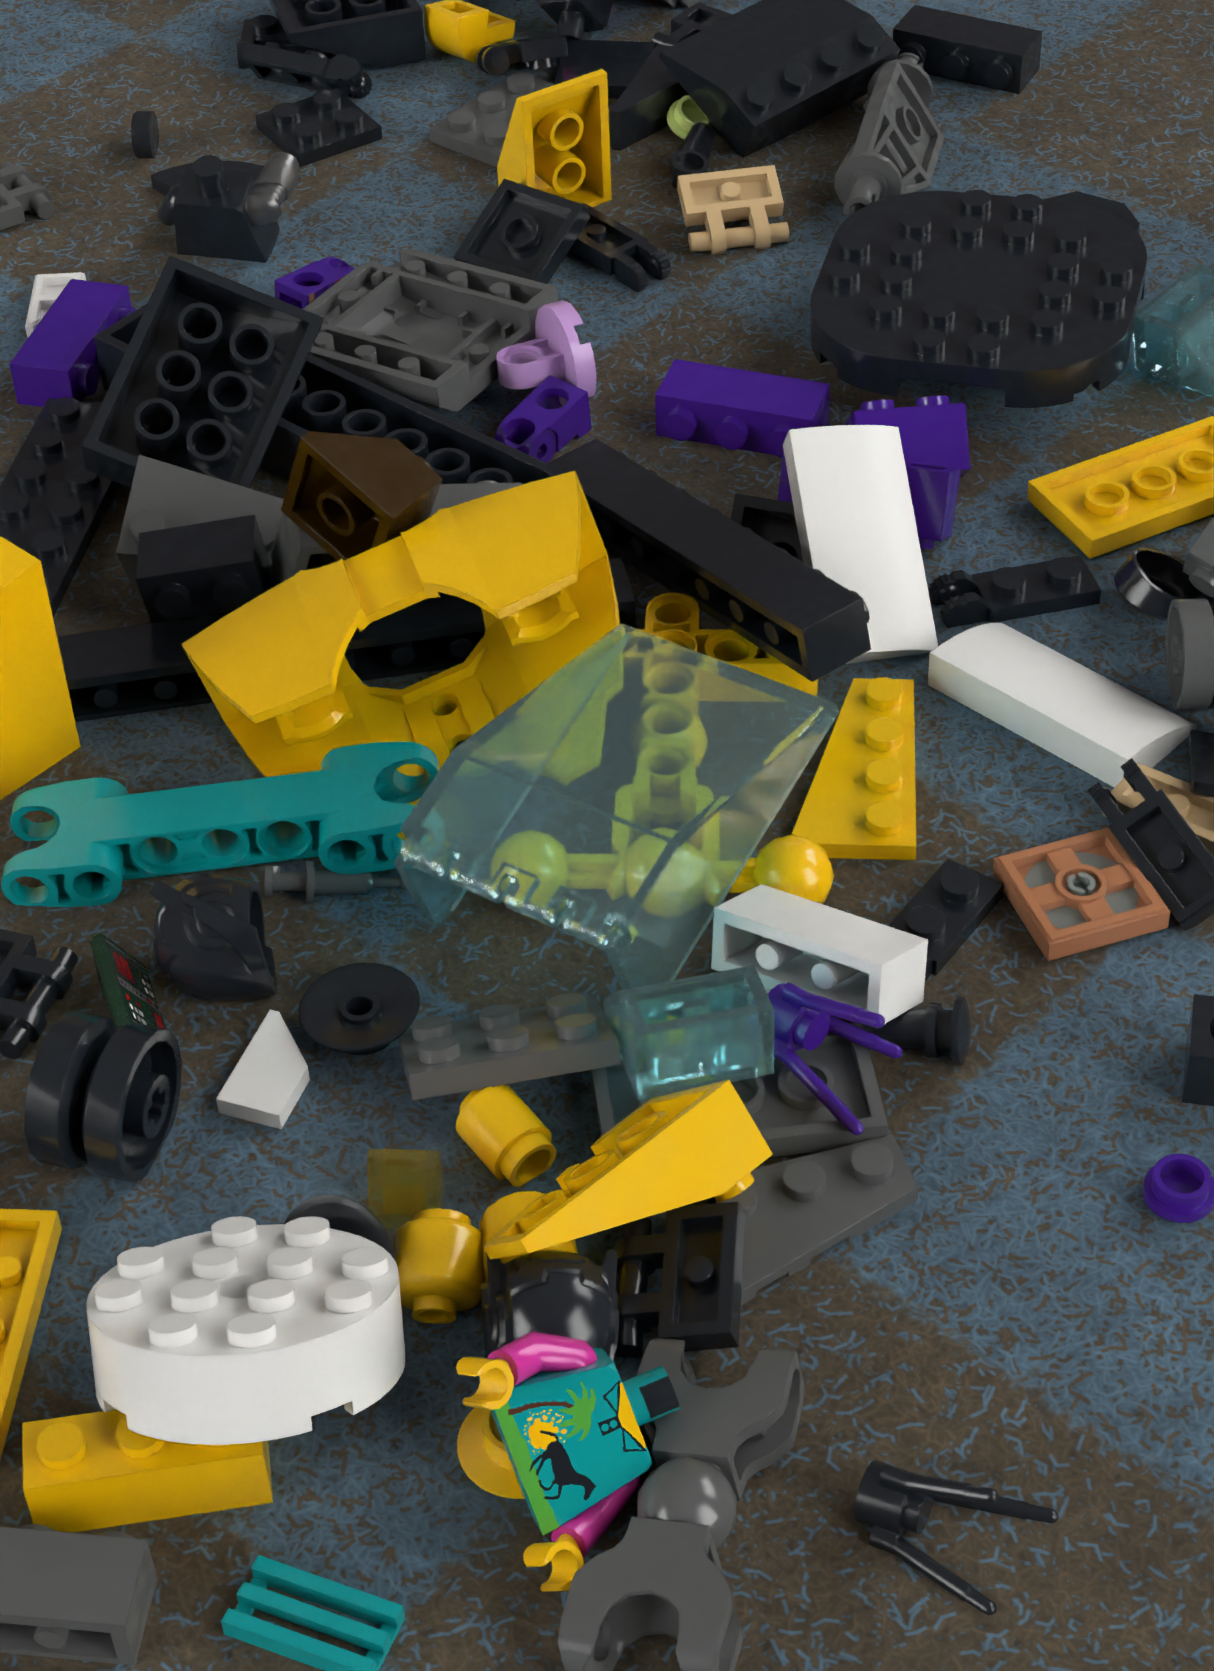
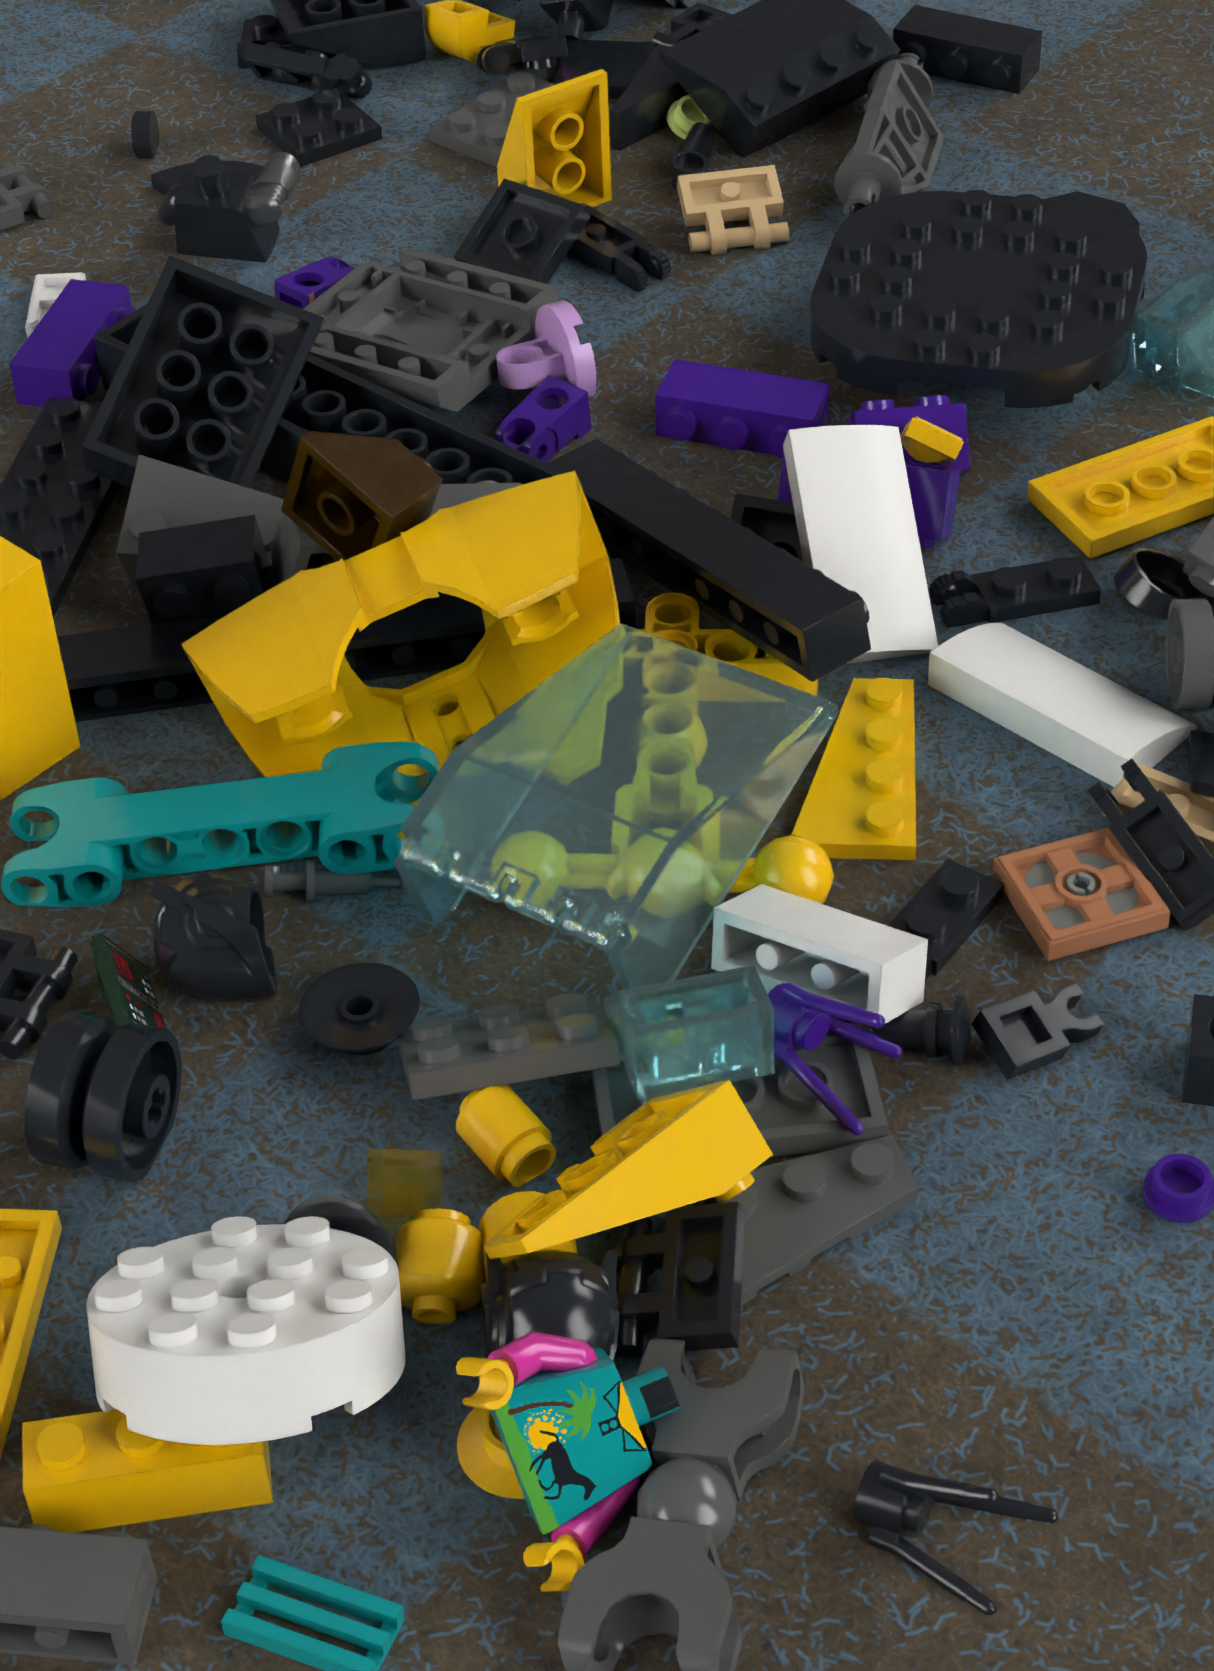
(266, 1077): white tile -> none
(930, 443): none -> yellow tile
(1032, 1034): none -> black plate

